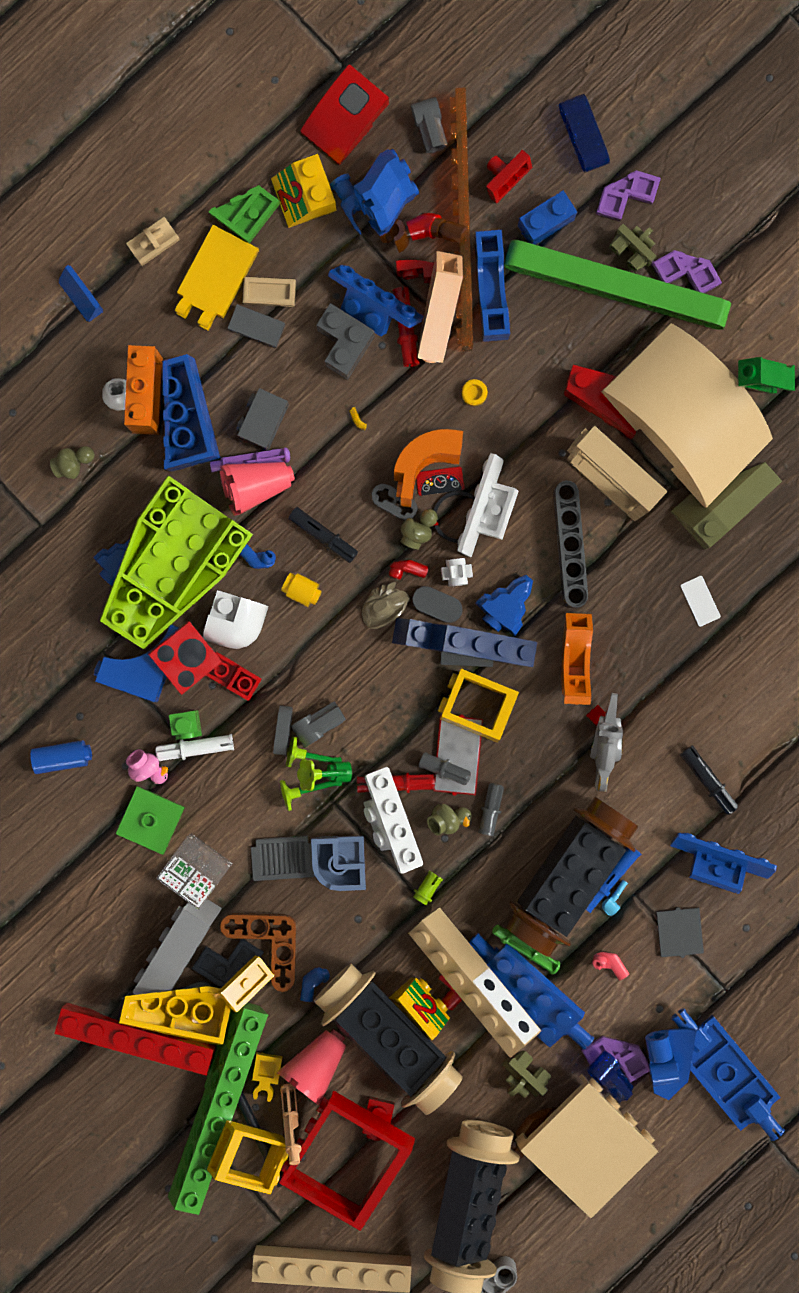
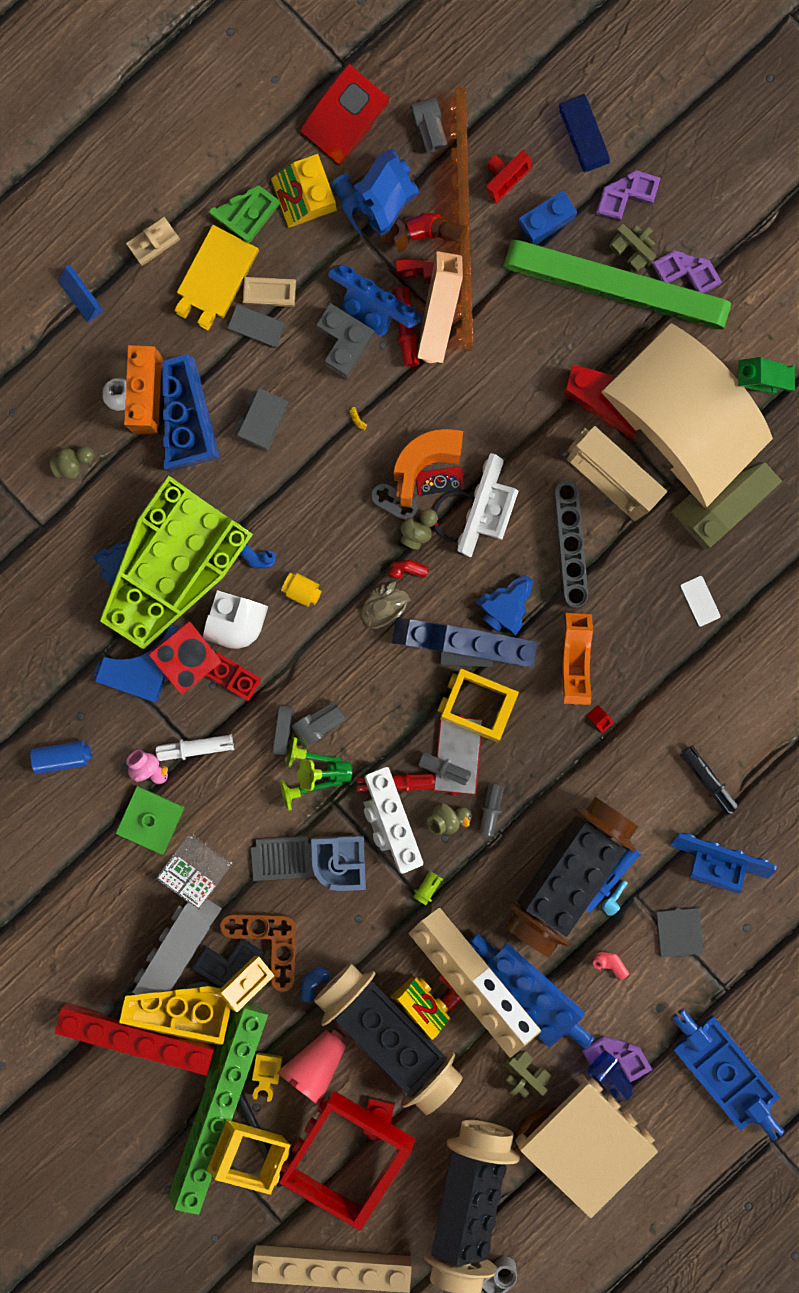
(185, 725): bright green brick -> none
(253, 483): coral cone -> none
(275, 455): medium lavender piece -> none
(290, 1123): light nougat piece -> none
(323, 535): black axle -> none
(437, 604): dark grey tile -> none
(456, 572): white gear -> none
(474, 392): yellow tile -> none
(491, 285): blue arch -> none
(509, 938): bright green piece -> none
(607, 744): light grey animal -> none
(670, 1059): blue panel -> none

